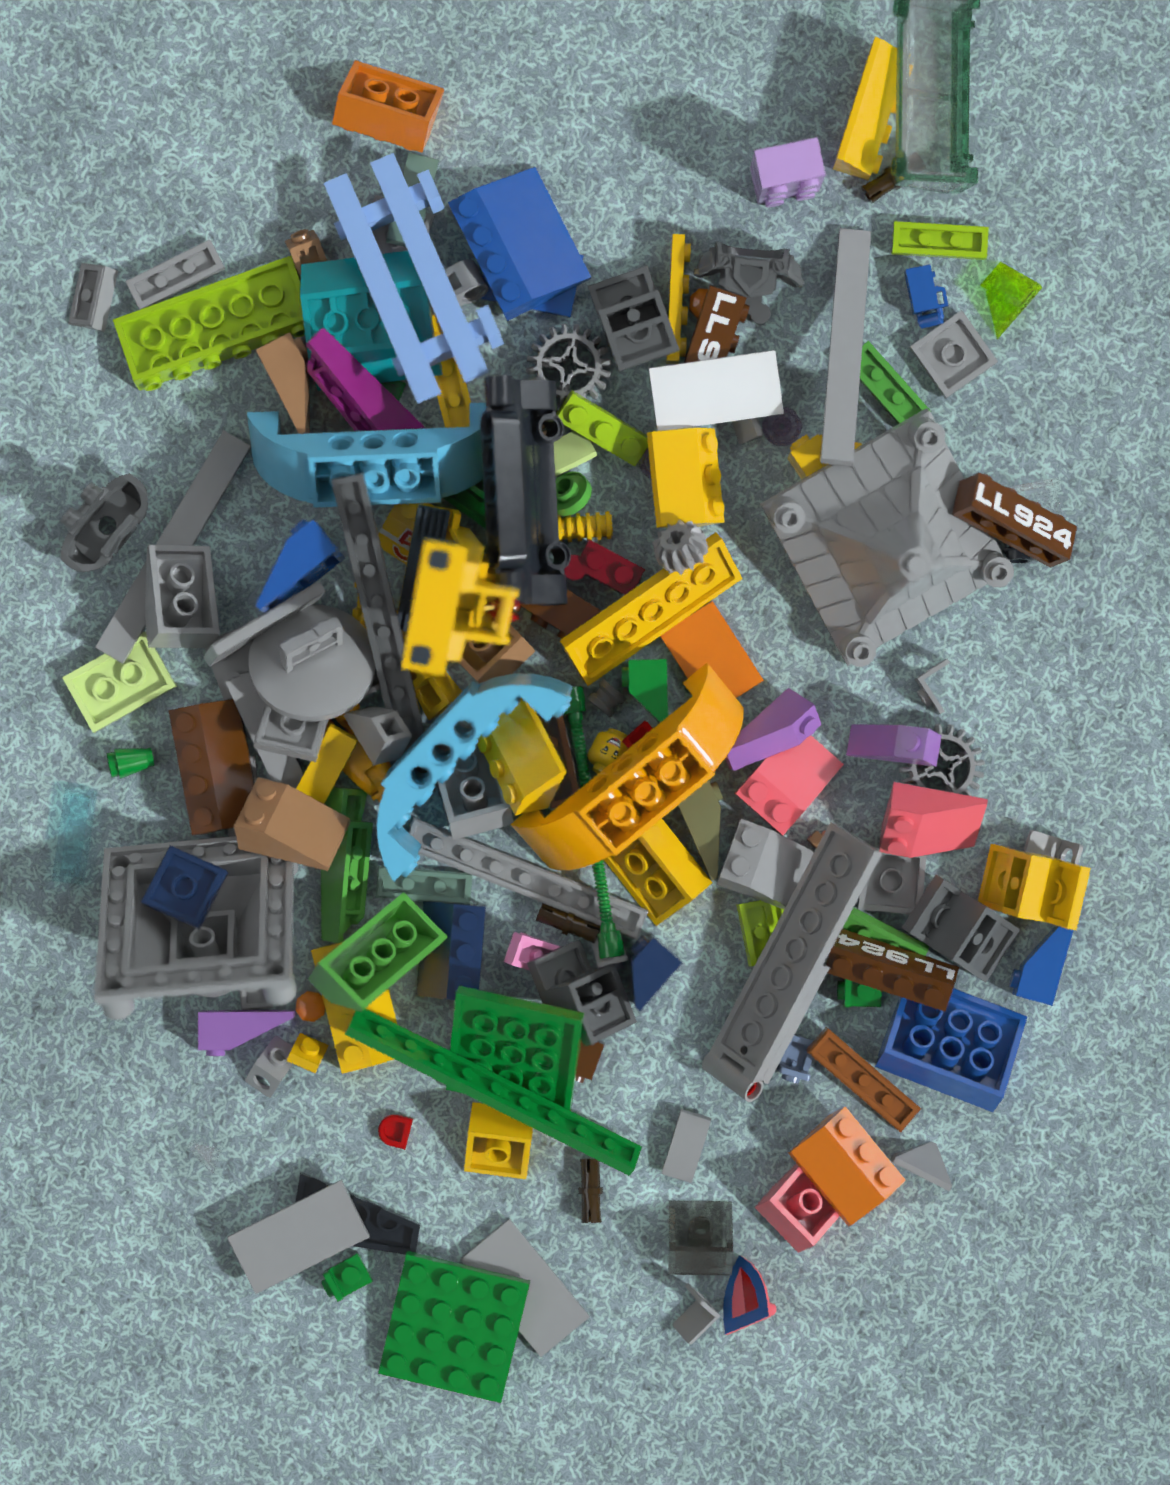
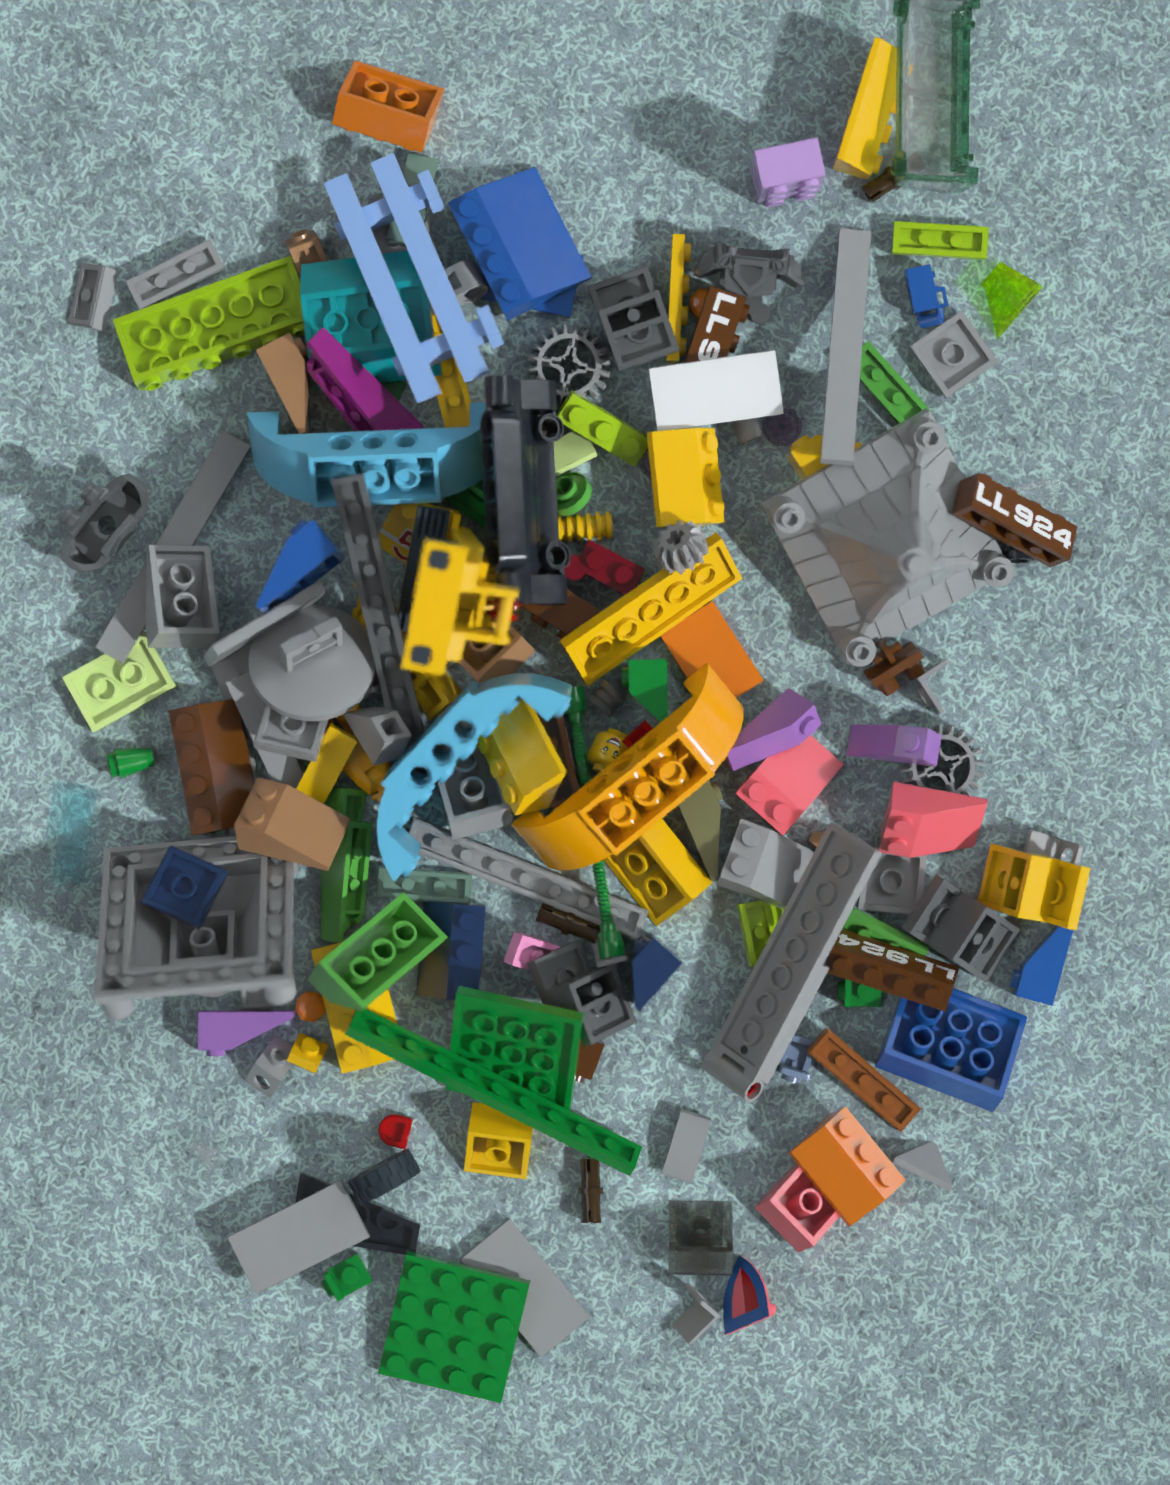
(384, 1176): none -> black wheel
(892, 661): none -> reddish brown hips

